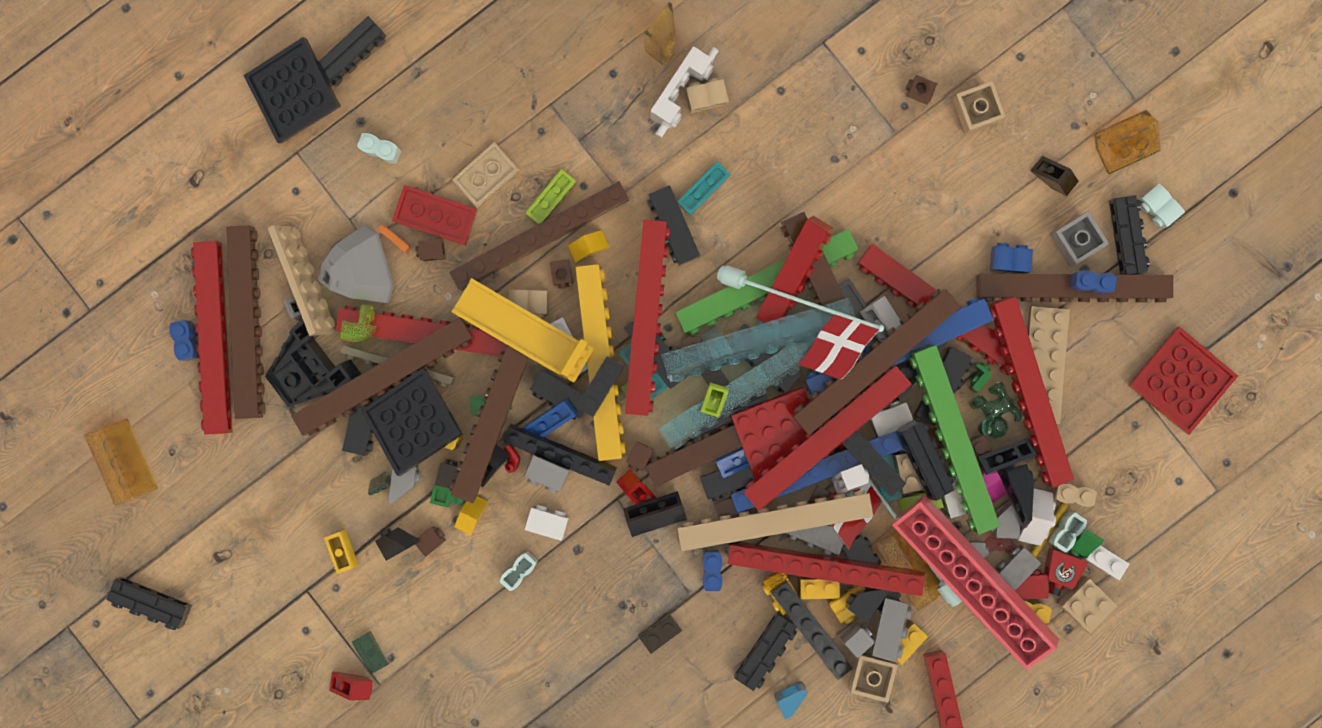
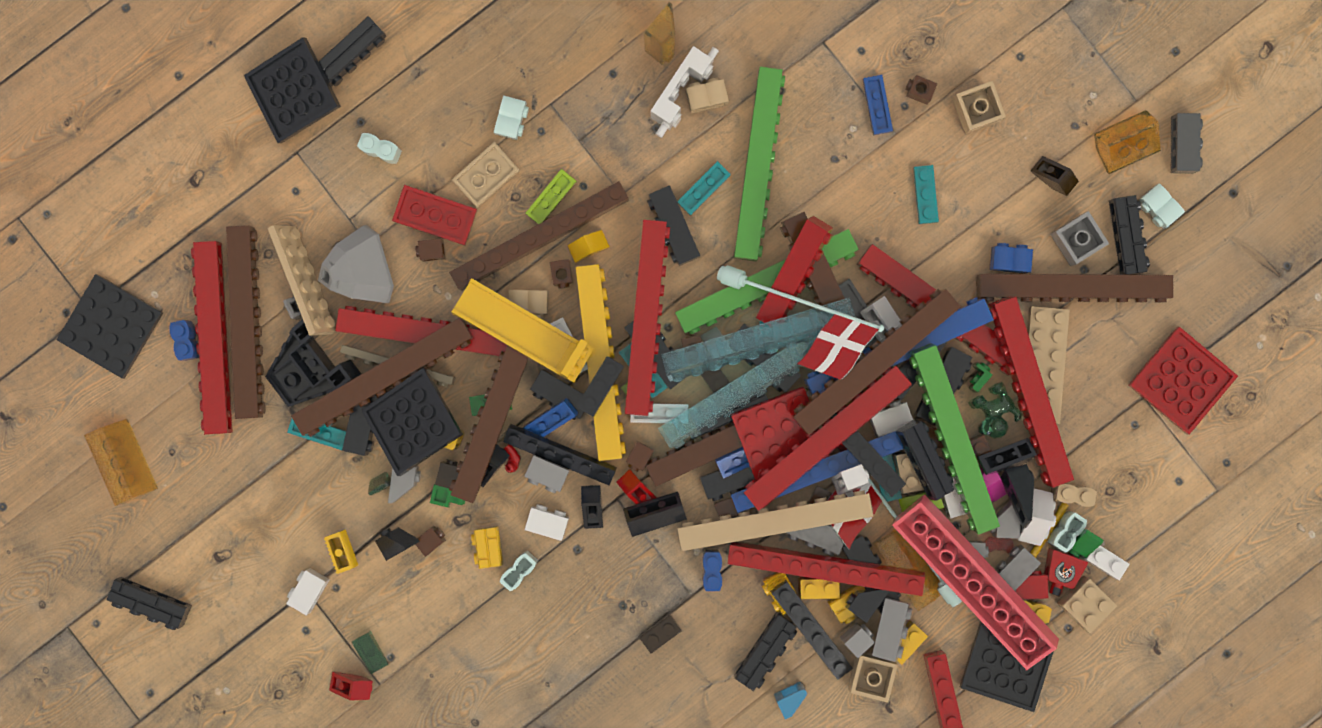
(109, 326): none -> black plate
(307, 591): none -> white brick
(327, 436): none -> teal plate
(359, 331): clear neon green brick -> none
(395, 239): orange tile -> none
(470, 515): yellow slope -> none
(487, 547): none -> yellow brick
(510, 118): none -> light aqua brick
(592, 506): none -> black slope
(661, 413): none -> white plate
(714, 399): lime slope -> none
(758, 164): none -> bright green brick
(877, 105): none -> blue plate
(925, 194): none -> teal plate
(999, 675): none -> black plate
(1094, 282): blue brick -> none
(1186, 143): none -> dark grey brick

